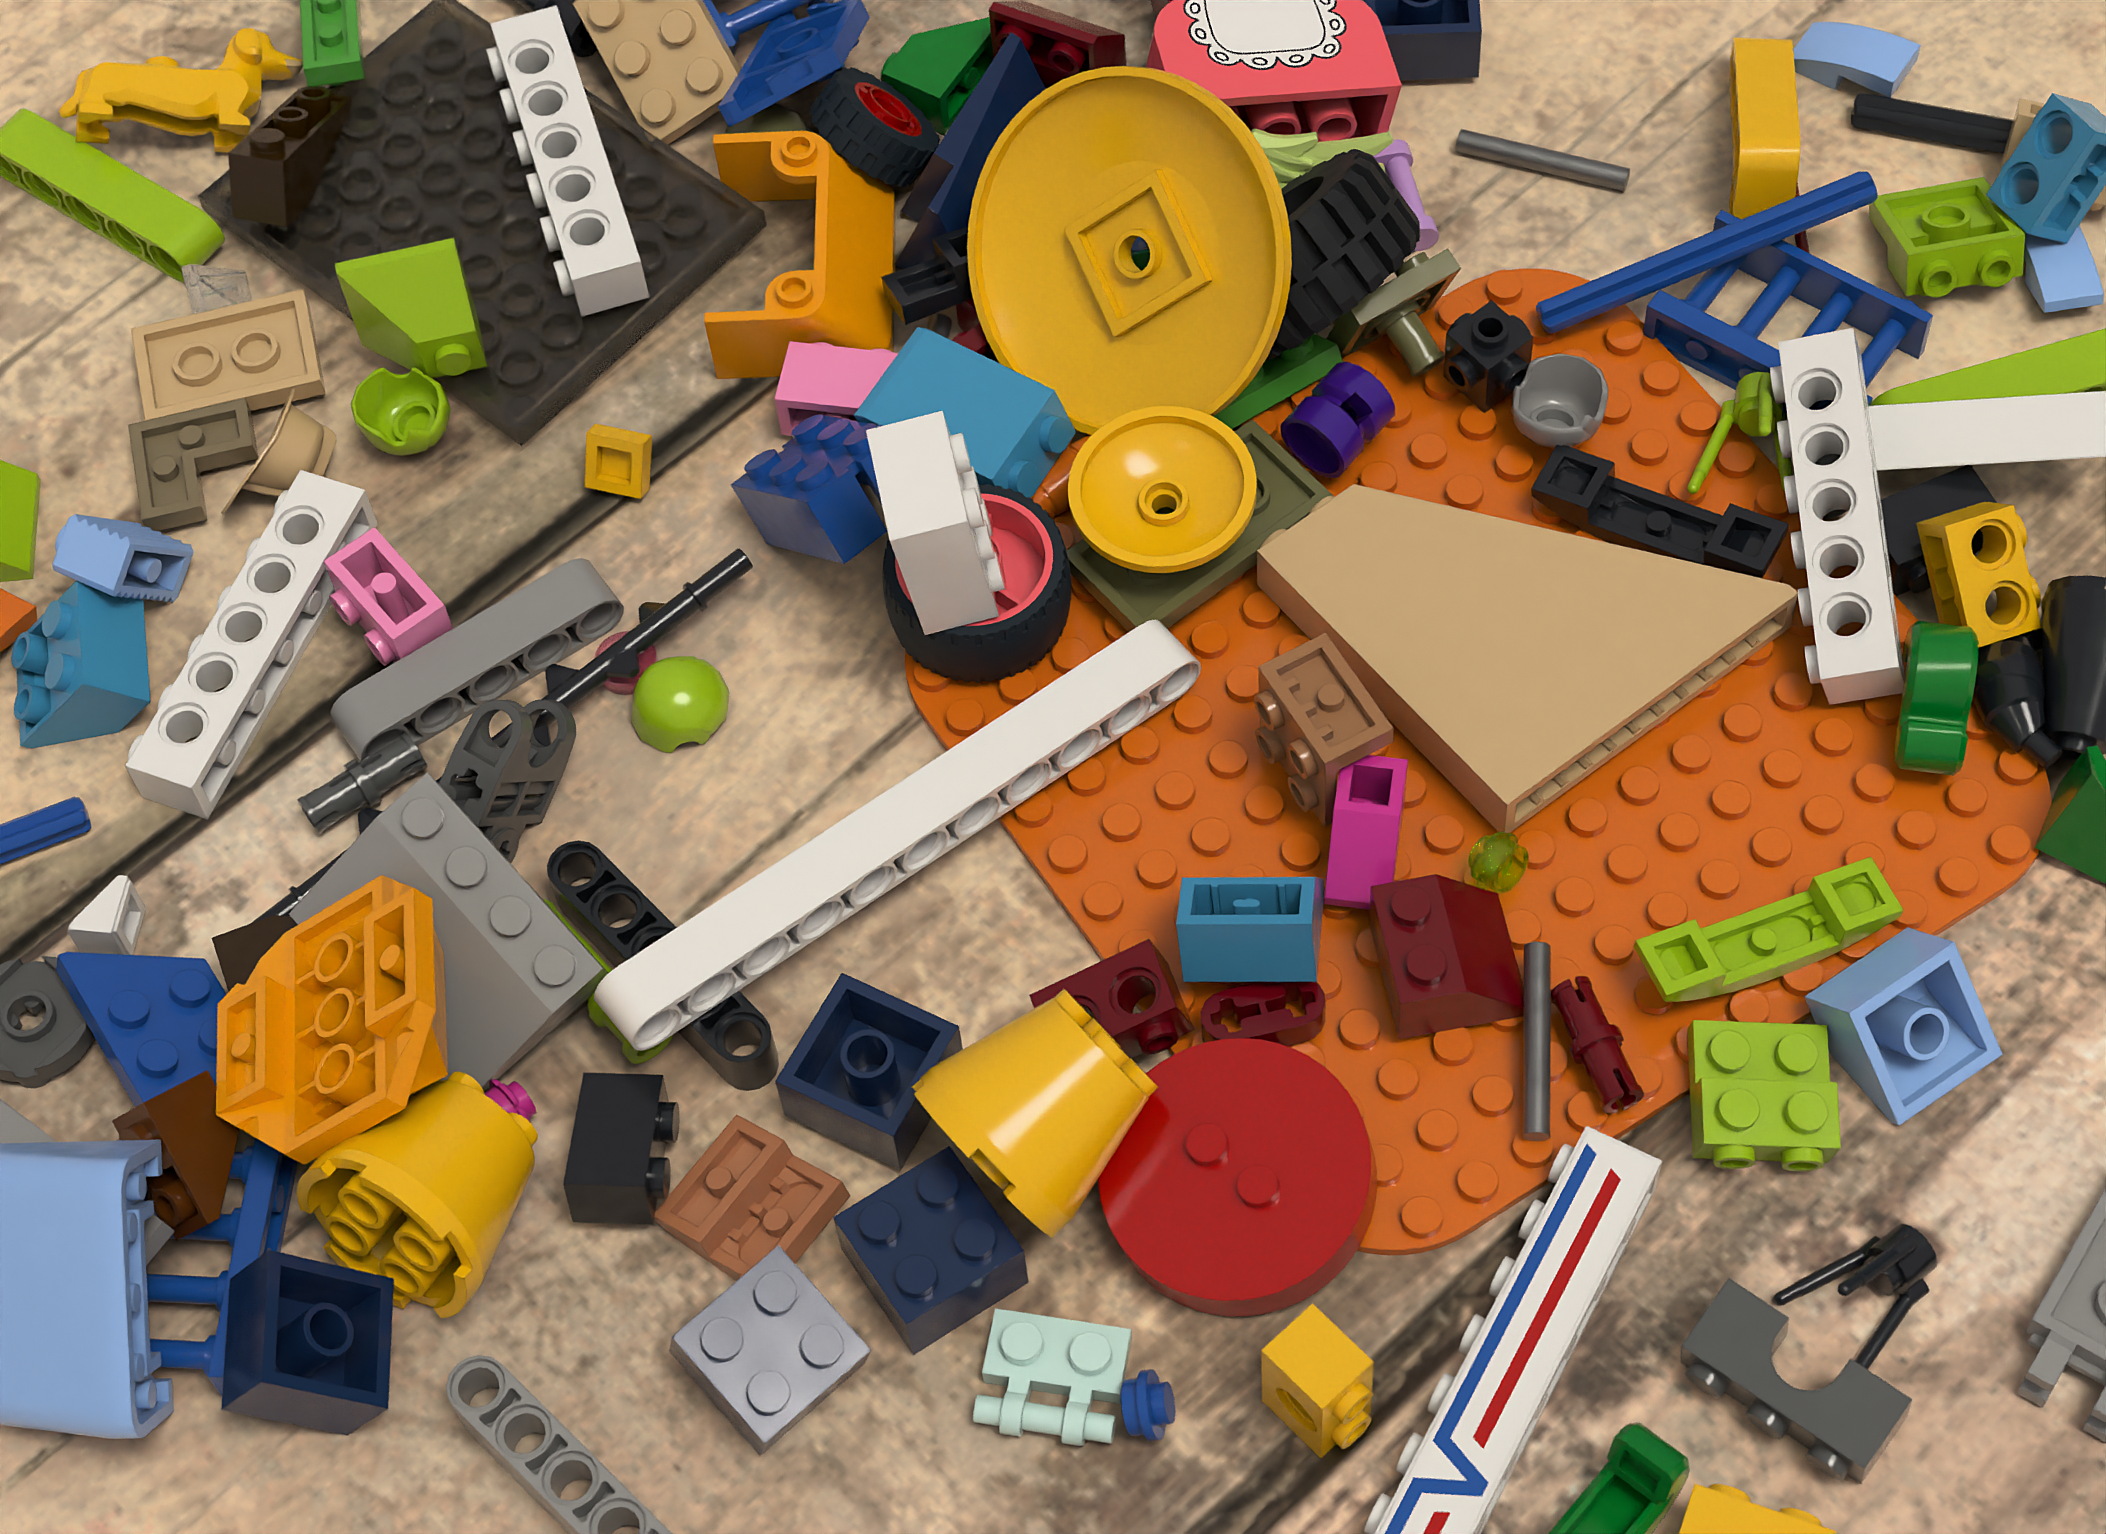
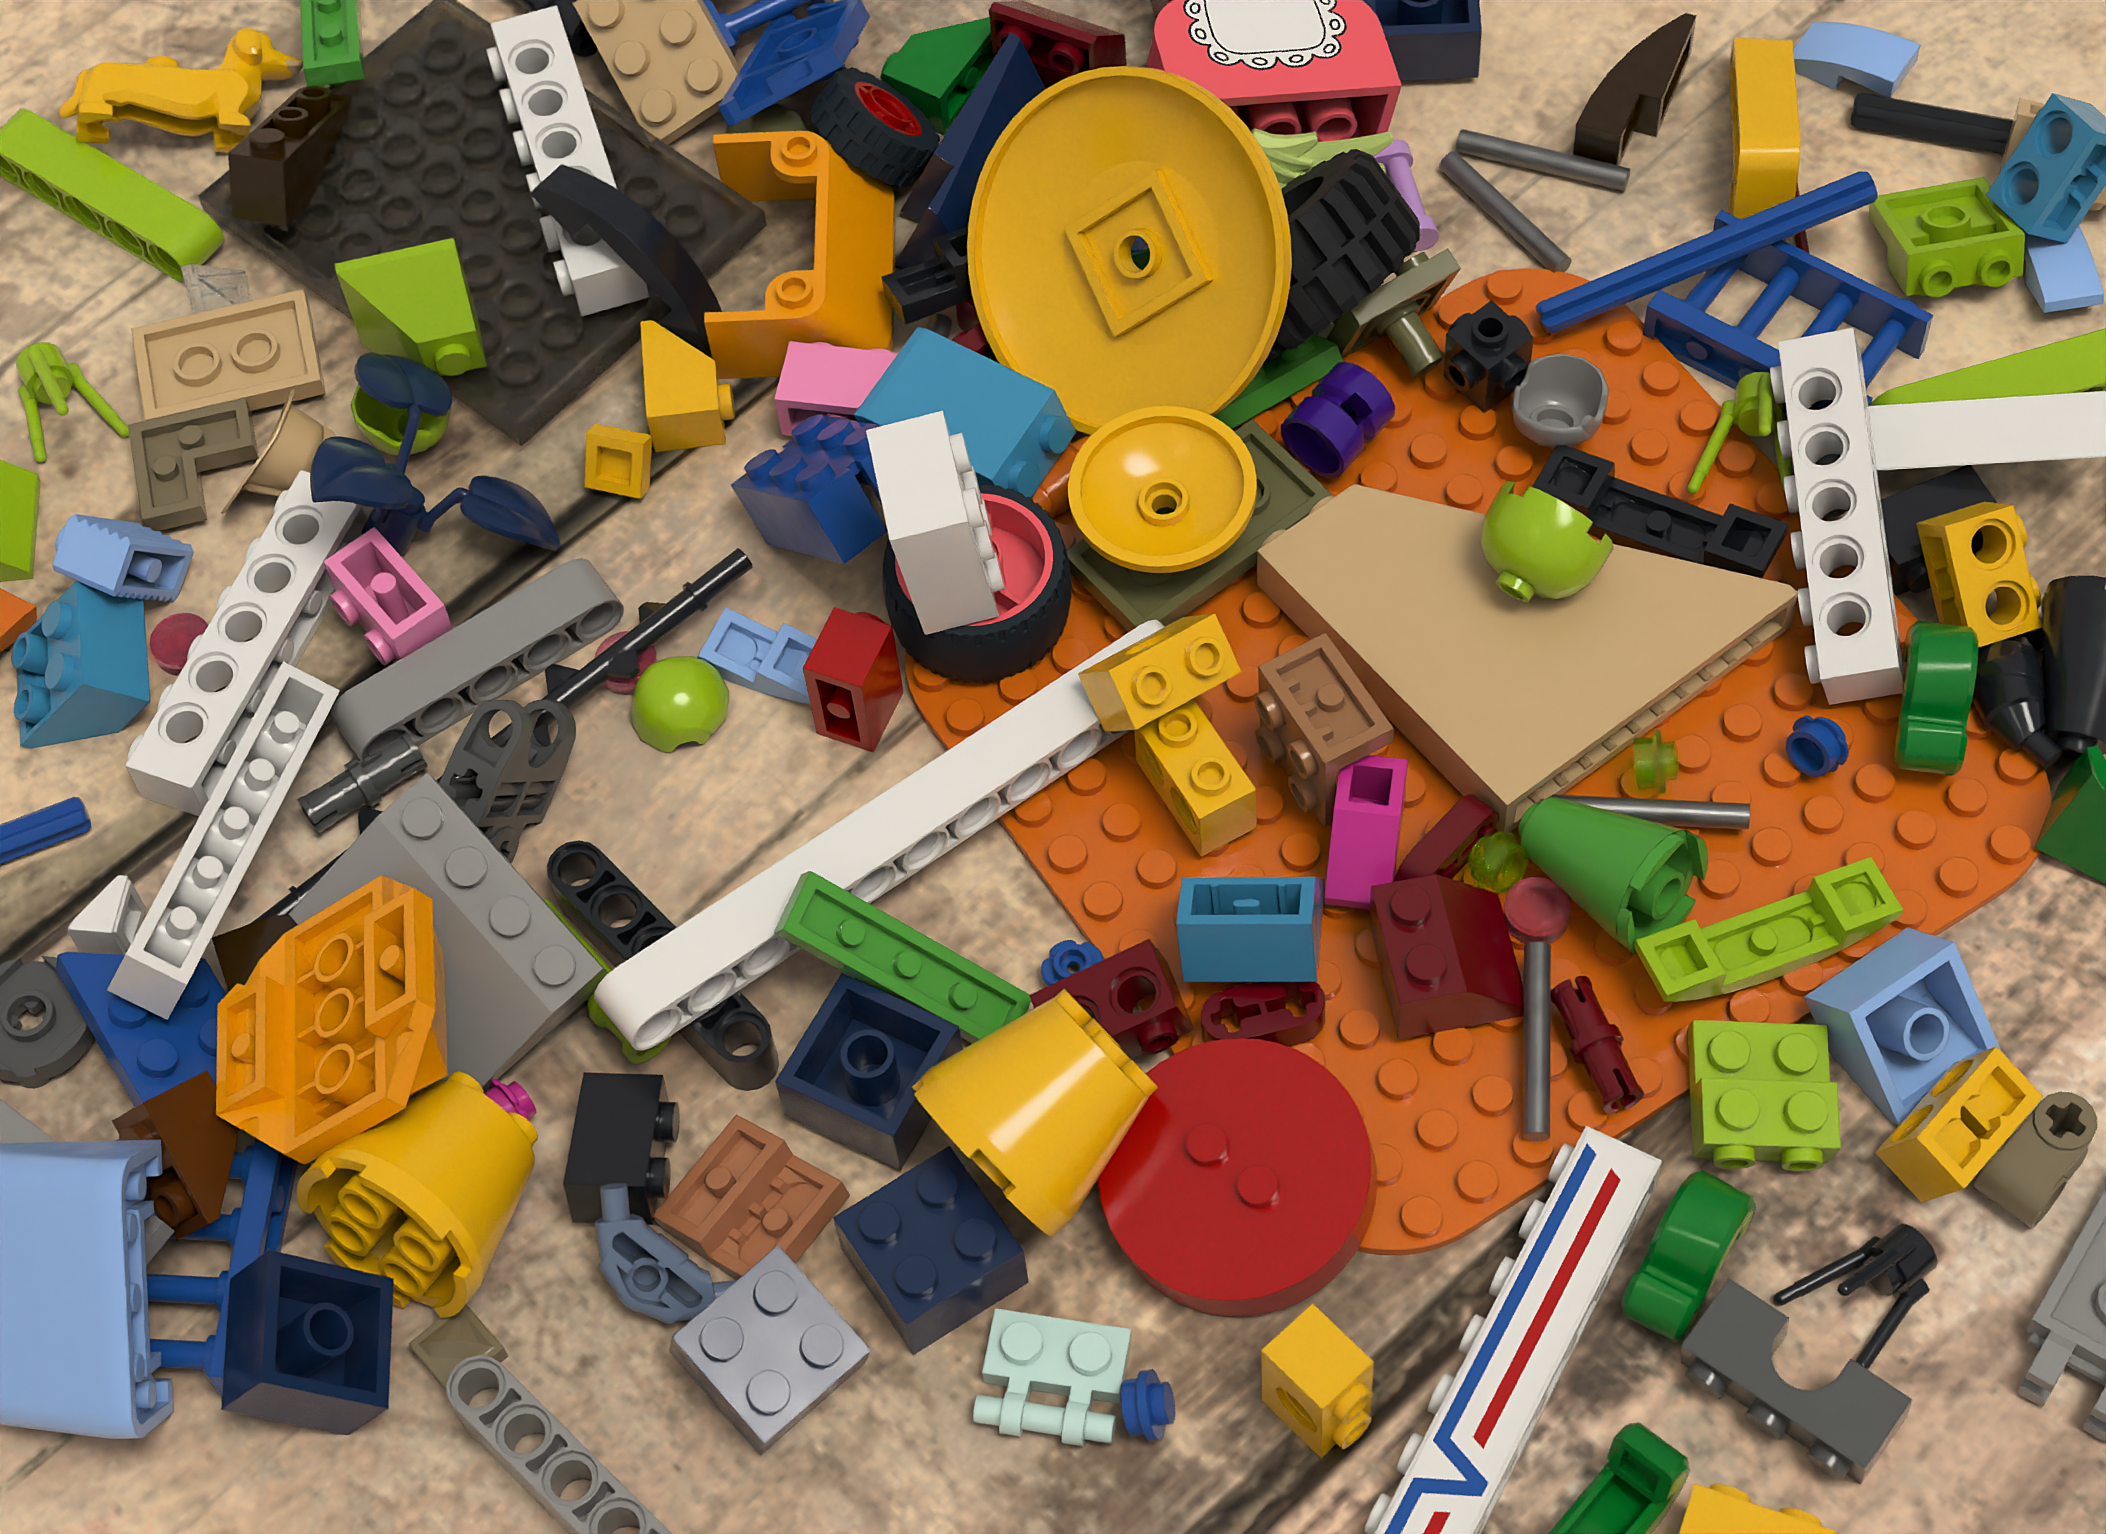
(49, 380): none -> lime plant
(173, 639): none -> clear pink tile
(223, 842): none -> white brick
(358, 473): none -> dark blue plant
(452, 1341): none -> dark tan tile
(640, 240): none -> black slope
(646, 1266): none -> sand blue piece
(682, 392): none -> yellow slope
(759, 656): none -> light blue slope
(853, 678): none -> red brick
(897, 958): none -> bright green plate
(1066, 954): none -> blue plate
(1159, 672): none -> yellow brick
(1197, 777): none -> yellow brick
(1450, 841): none -> dark red beam
(1504, 213): none -> flat silver bar
(1536, 910): none -> clear pink tile
(1540, 545): none -> lime cylinder
(1615, 865): none -> bright green cone
(1635, 93): none -> dark brown slope
(1655, 761): none -> clear neon green plate
(1674, 811): none -> flat silver bar
(1687, 1254): none -> green animal
(1816, 746): none -> blue plate
(1959, 1125): none -> yellow brick
(2034, 1163): none -> dark tan piece

